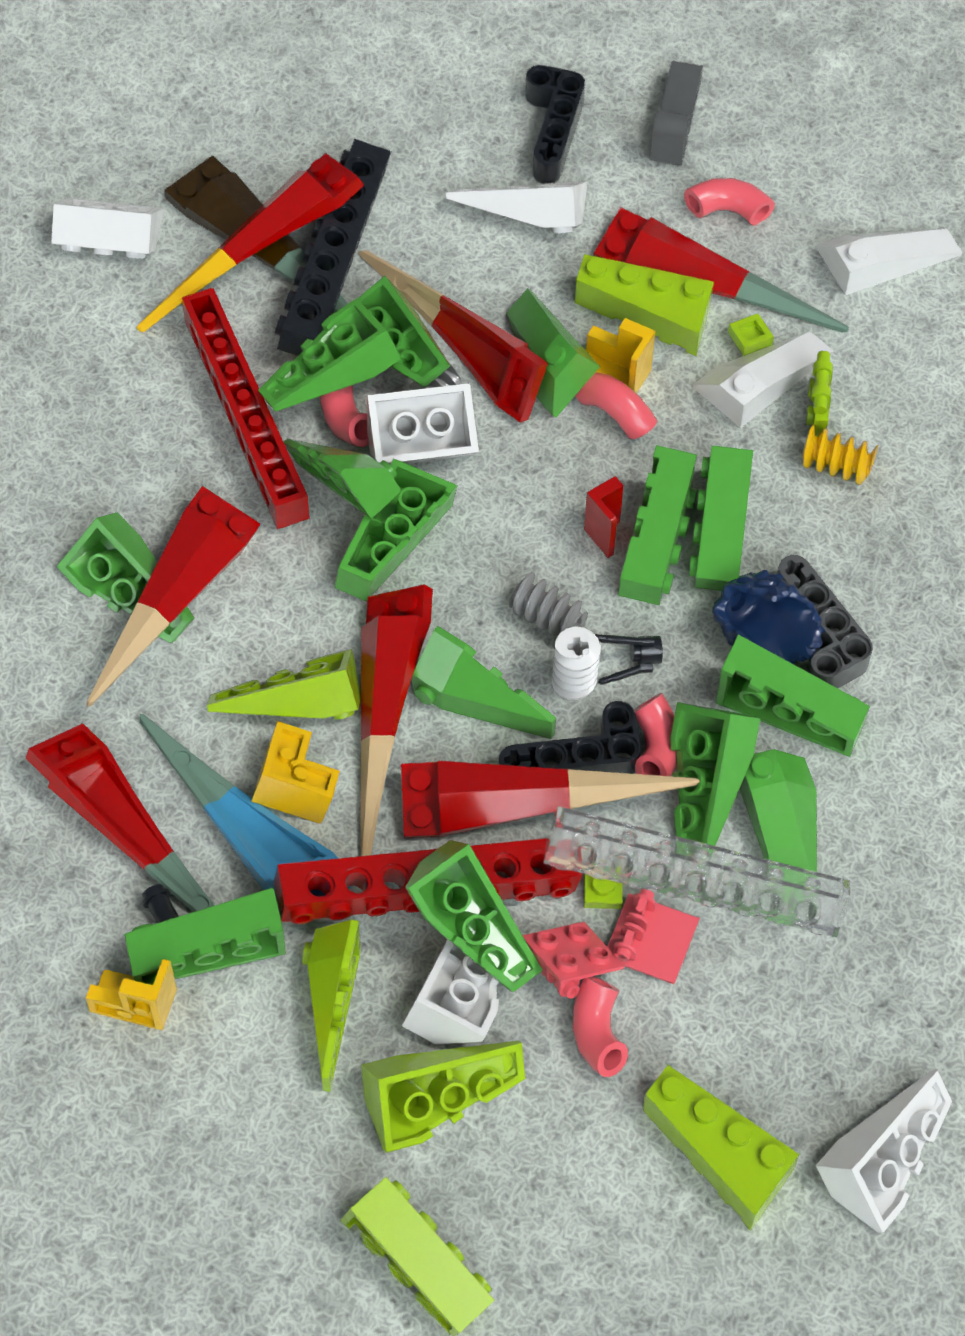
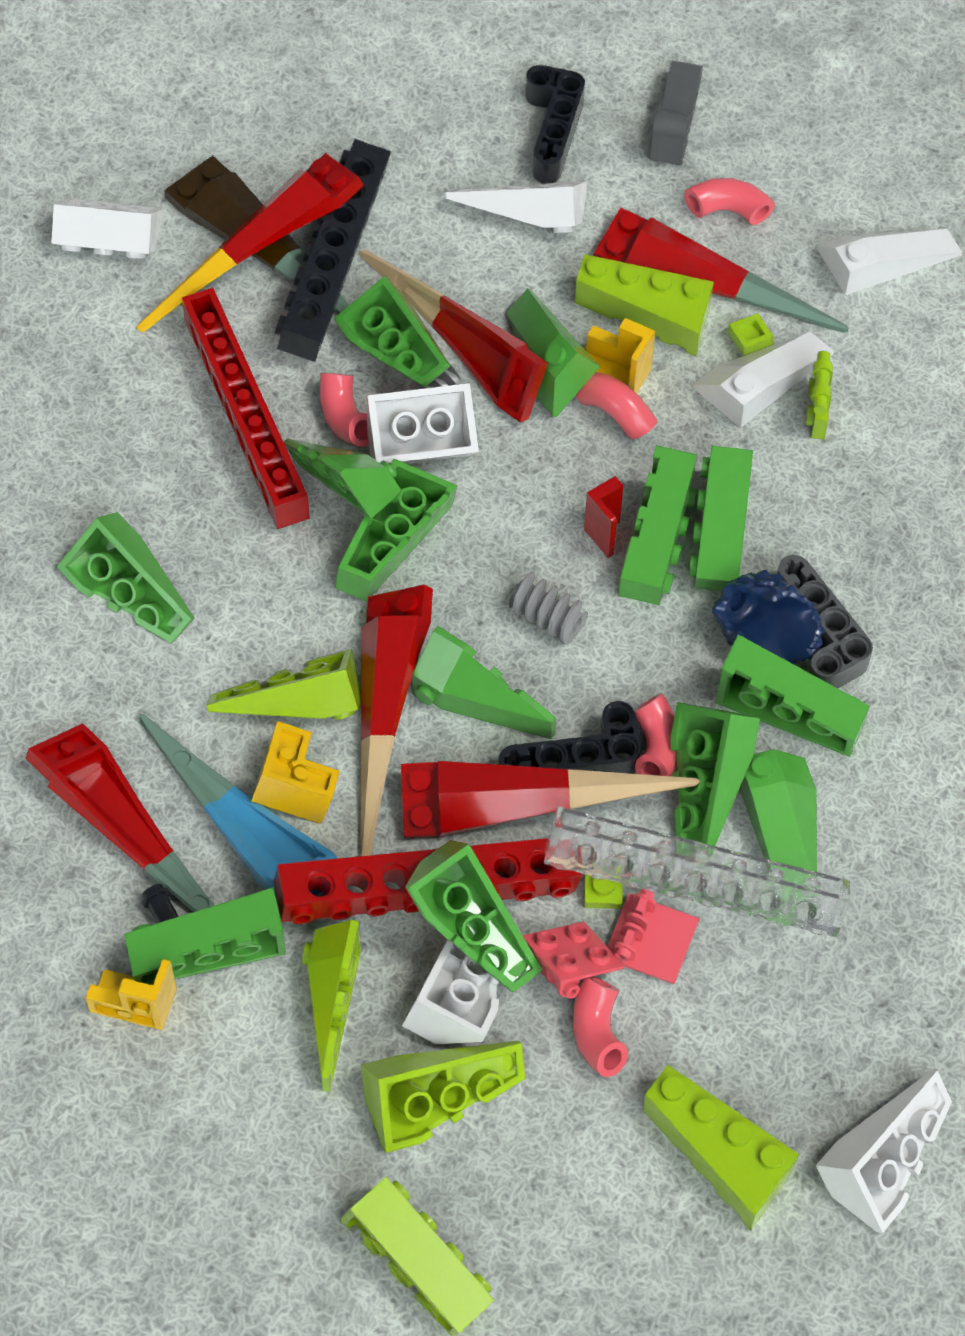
(198, 551): red plate -> none
(343, 354): bright green wedge -> none
(575, 663): white piece -> none
(644, 649): black plant -> none
(838, 455): yellow piece -> none

